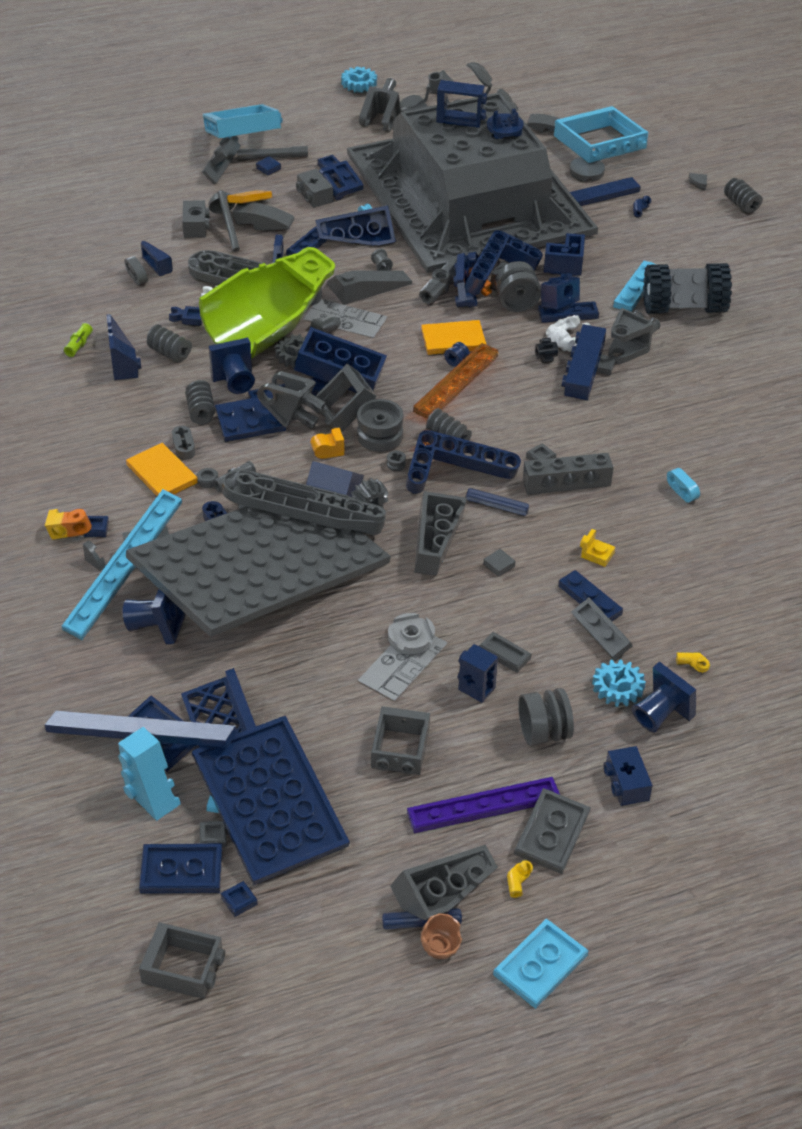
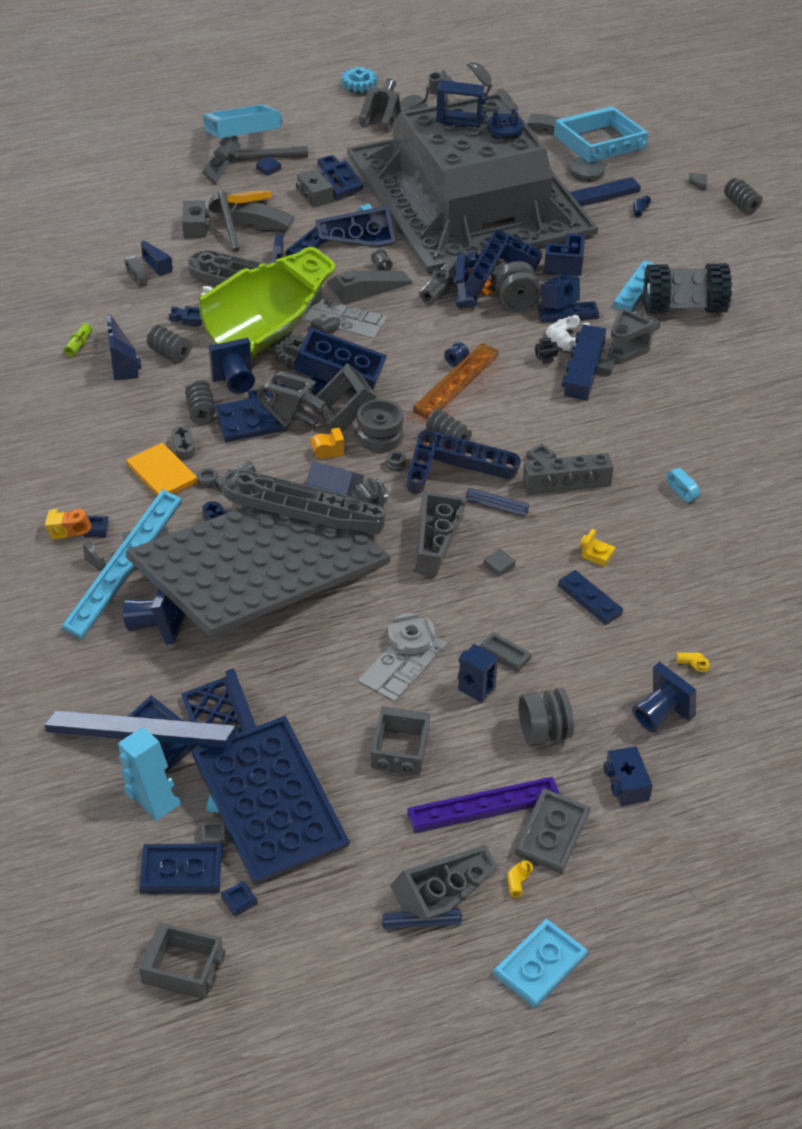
(441, 336): light orange tile -> none
(441, 936): nougat hair -> none
(601, 629): dark grey plate -> none
(618, 682): medium azure gear -> none

